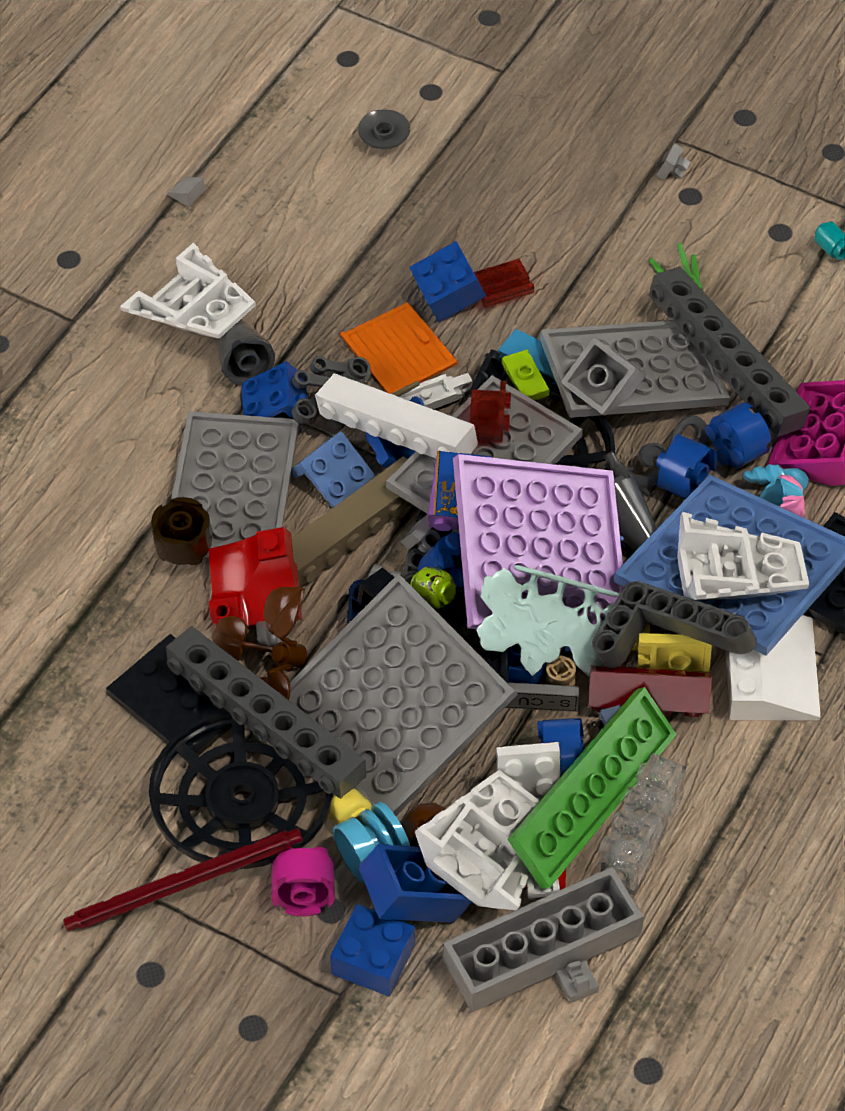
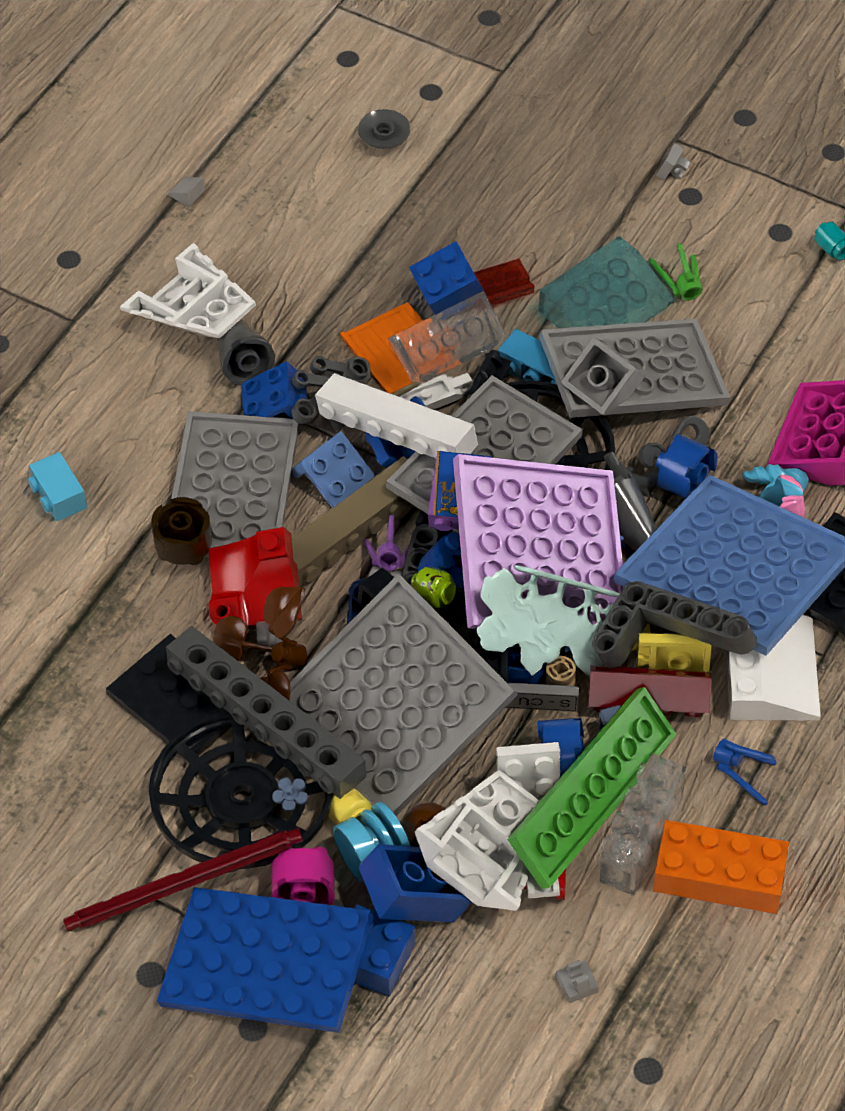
(57, 487): none -> medium azure brick
(266, 959): none -> blue plate
(290, 793): none -> sand blue plant
(388, 554): none -> medium lavender plant
(418, 535): light grey tile -> none
(448, 339): none -> clear windscreen
(489, 415): clear red bracket -> none
(525, 375): lime plate -> none
(542, 938): light grey brick -> none
(605, 290): none -> clear light blue slope
(721, 866): none -> orange brick
(729, 351): dark grey brick -> none
(731, 754): none -> blue plant
(736, 564): white wedge -> none
(738, 435): blue brick -> none

